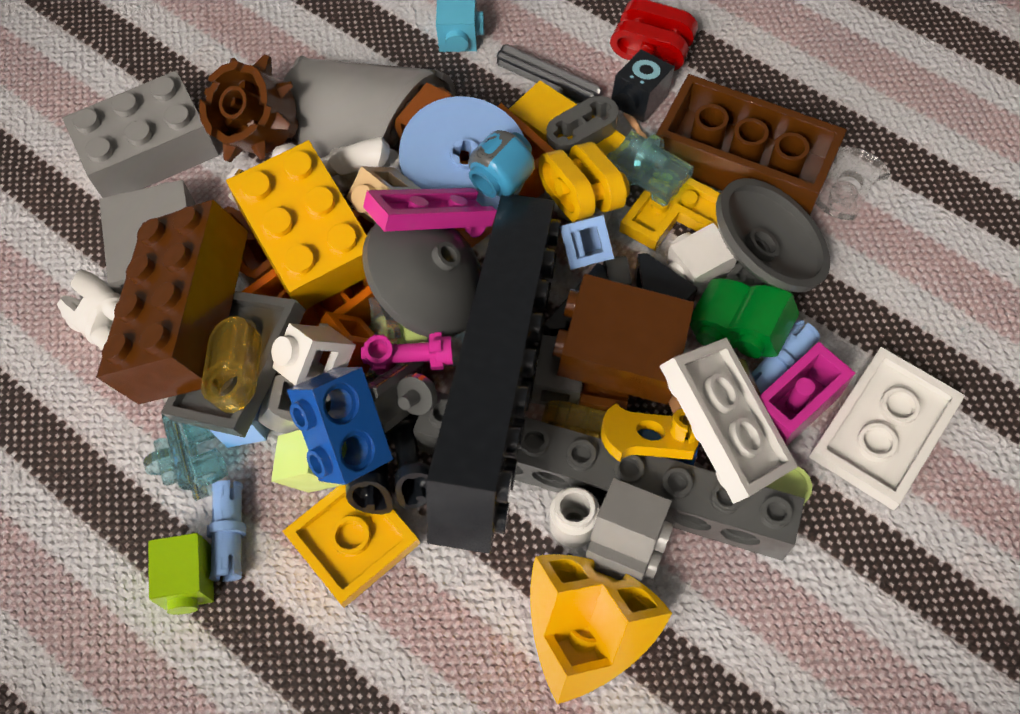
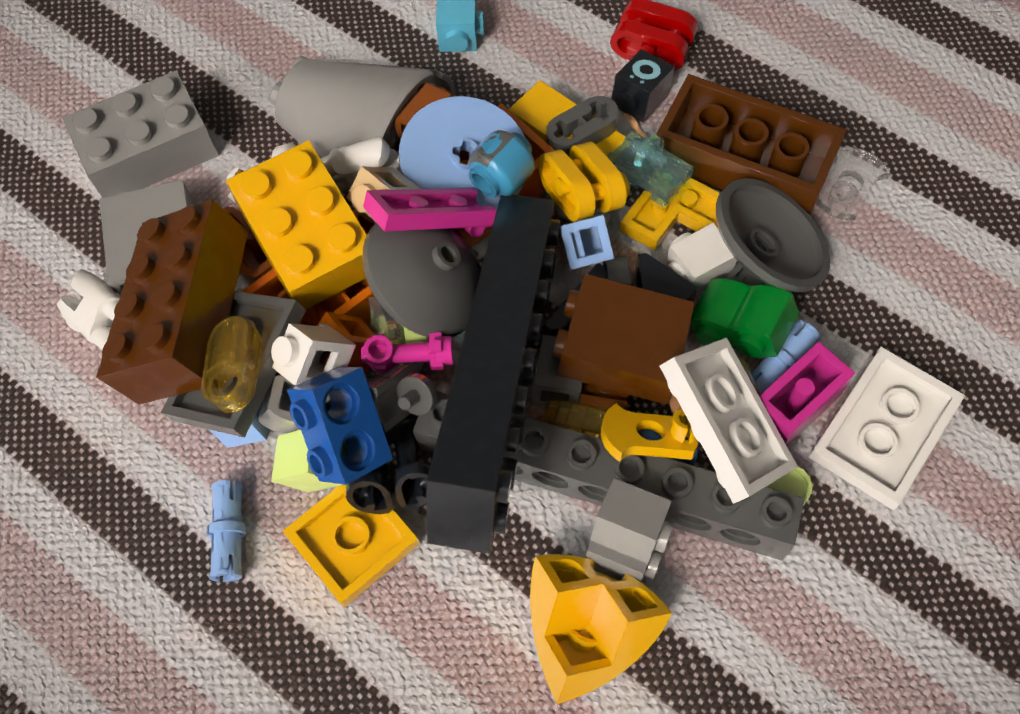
(180, 461): clear light blue hips -> none
(180, 573): lime brick -> none
(248, 108): reddish brown brick -> none
(555, 77): axle -> none
(573, 503): white brick -> none

